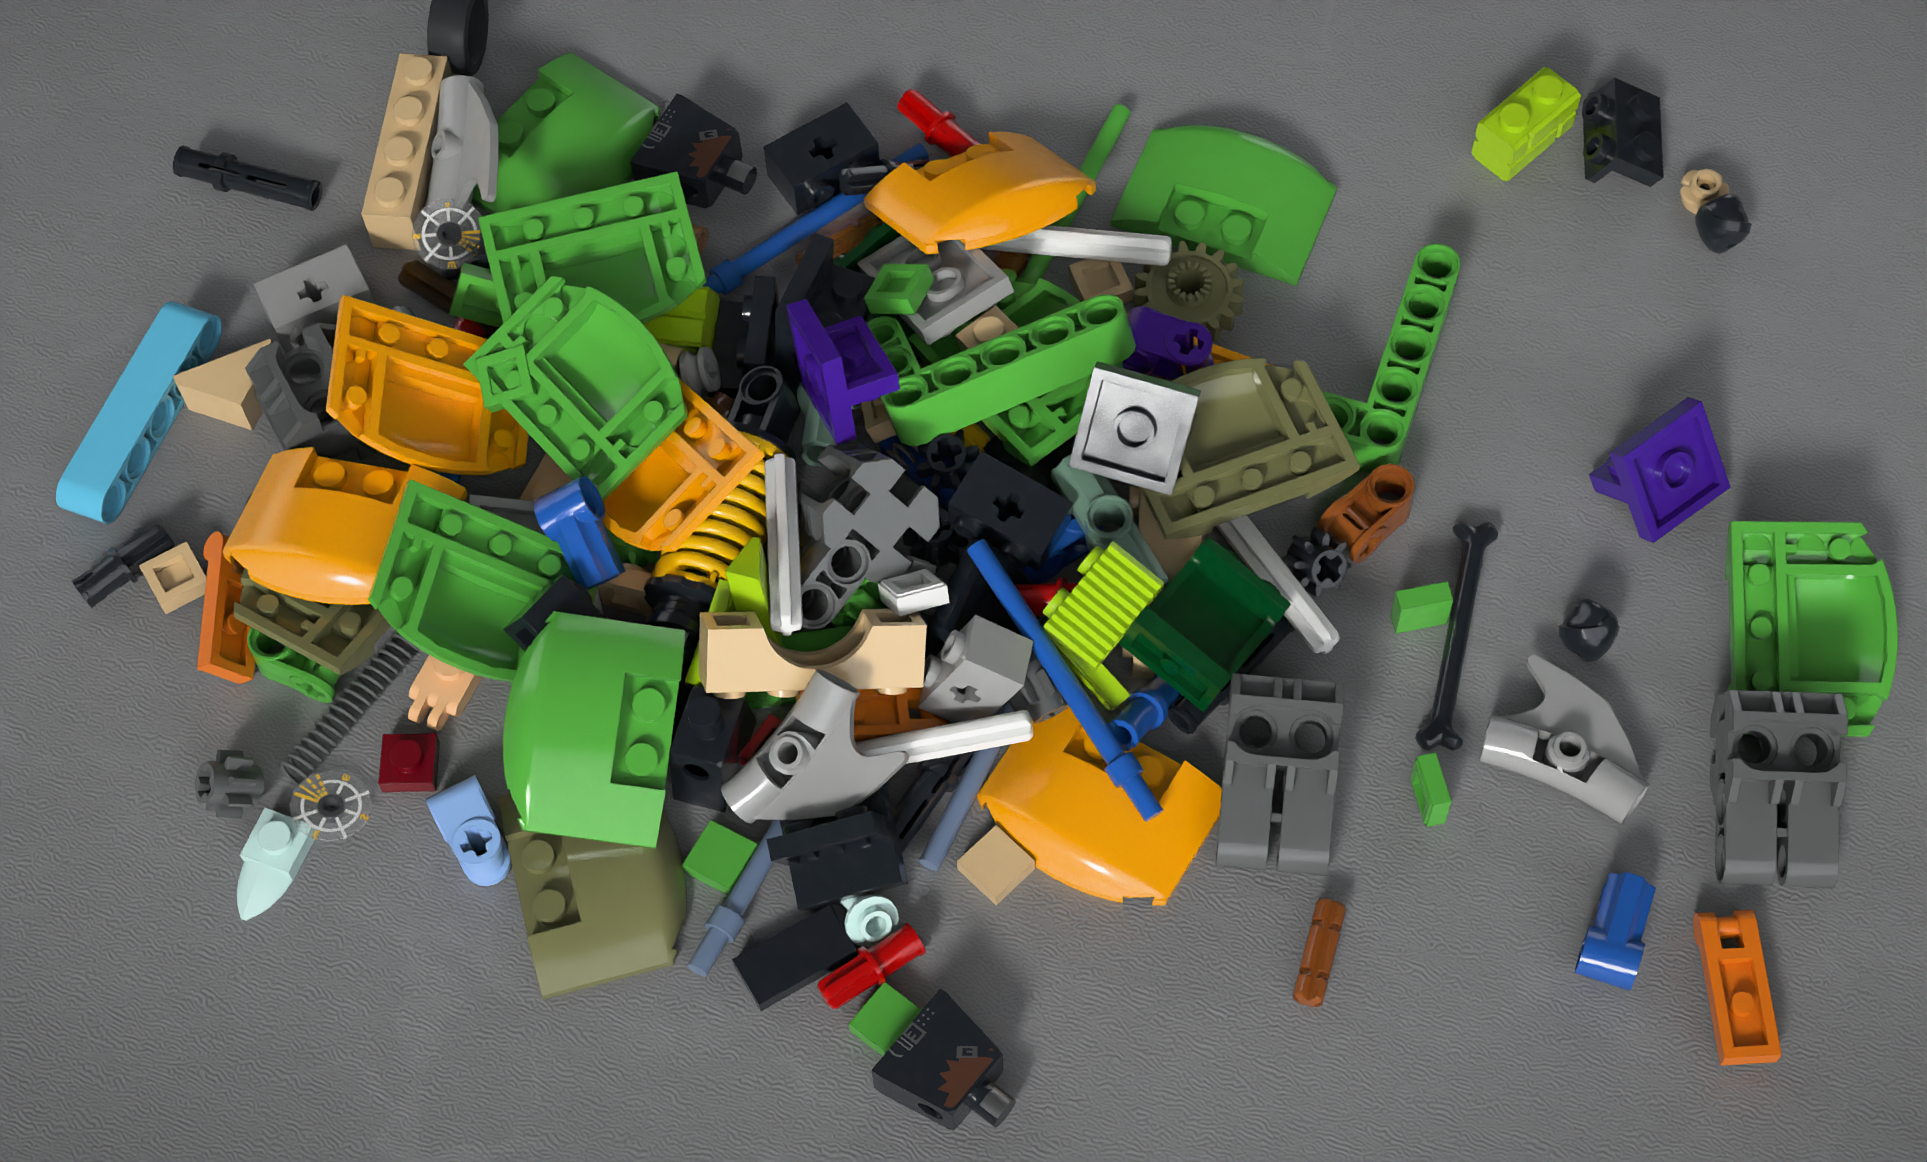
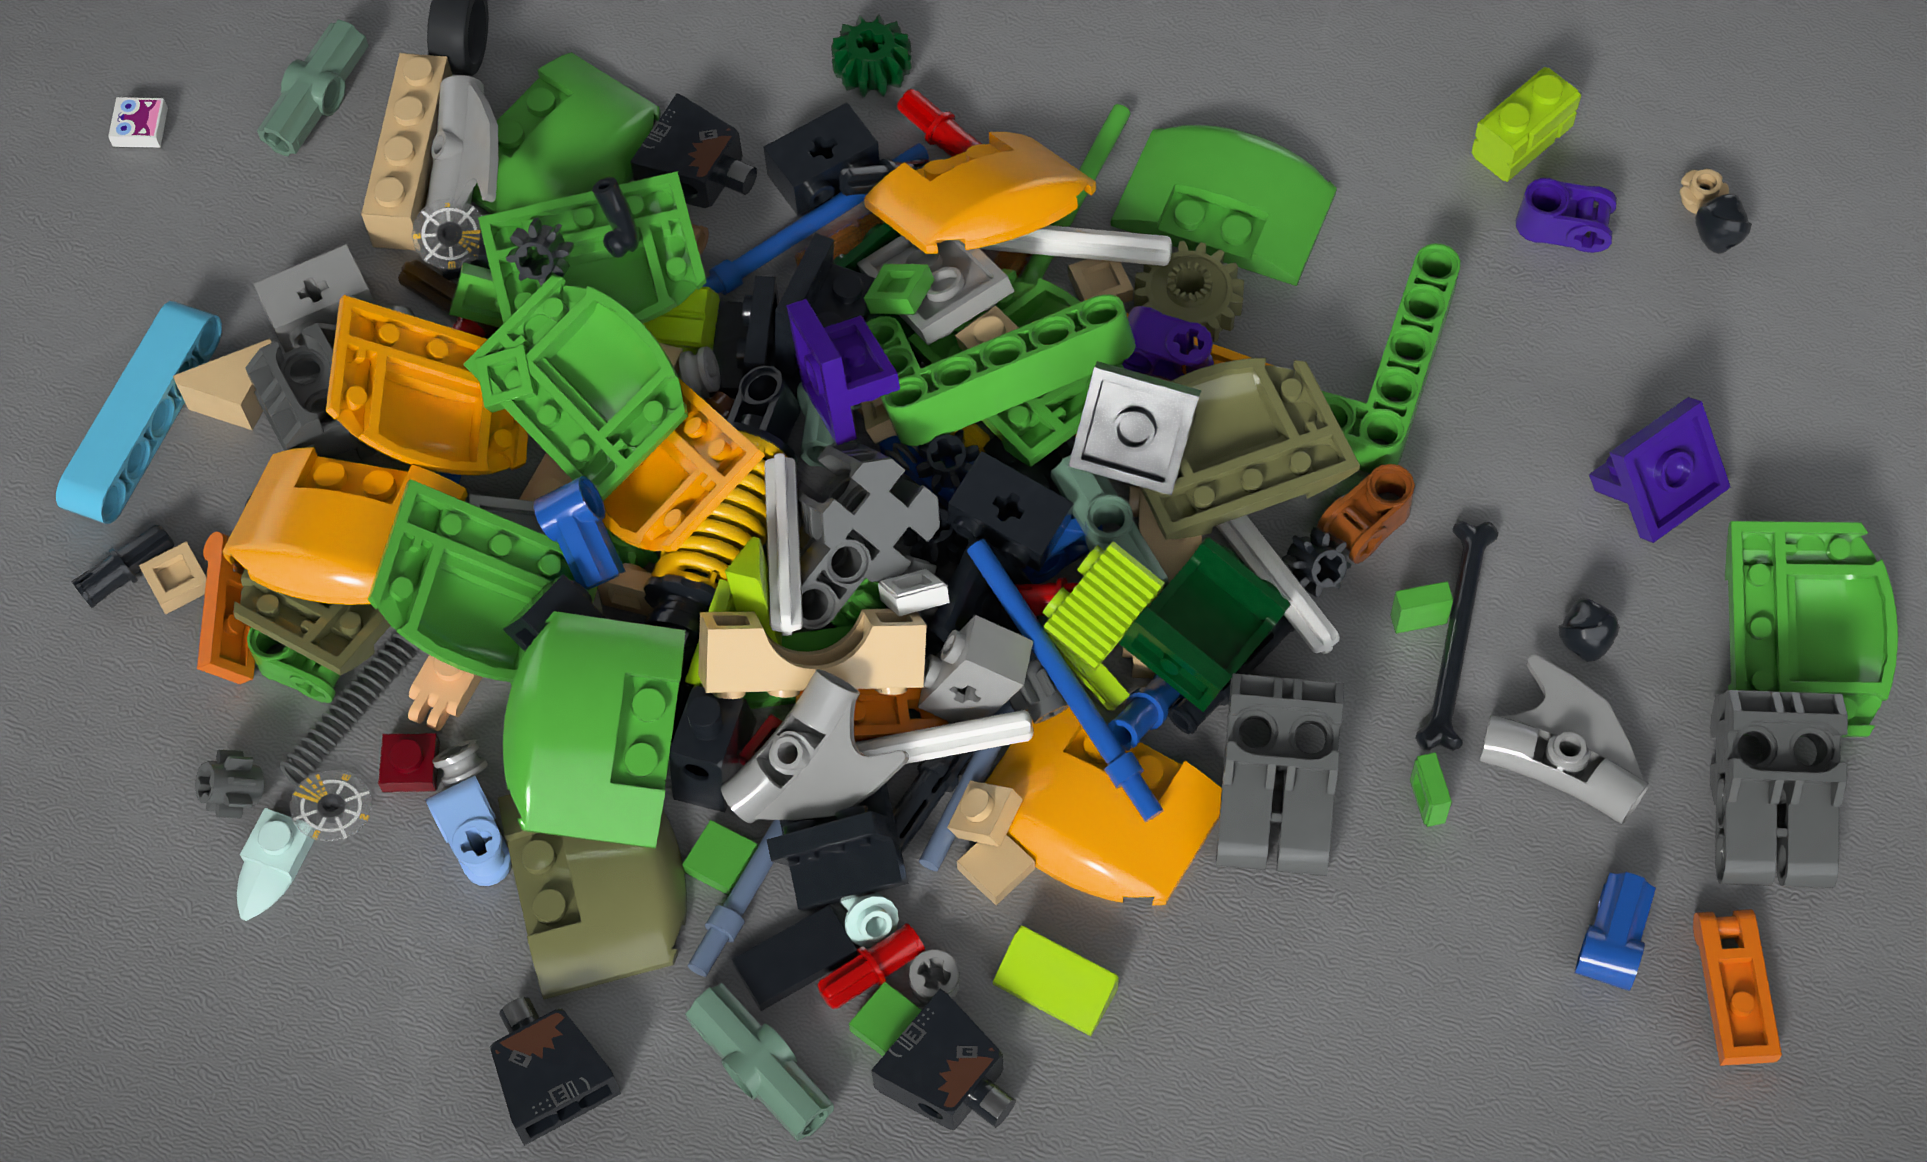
(138, 122): none -> tile
(196, 165): black pin -> none
(312, 88): none -> sand green piece
(460, 762): none -> light grey bush
(547, 1070): none -> black torso
(548, 242): none -> black gear
(619, 215): none -> black arm
(759, 1061): none -> sand green piece
(871, 56): none -> dark green gear
(926, 961): none -> light grey bush
(985, 813): none -> tan plate
(1056, 980): none -> lime slope
(1319, 952): dark orange axle -> none
(1567, 215): none -> dark purple piece
(1622, 133): black bracket -> none

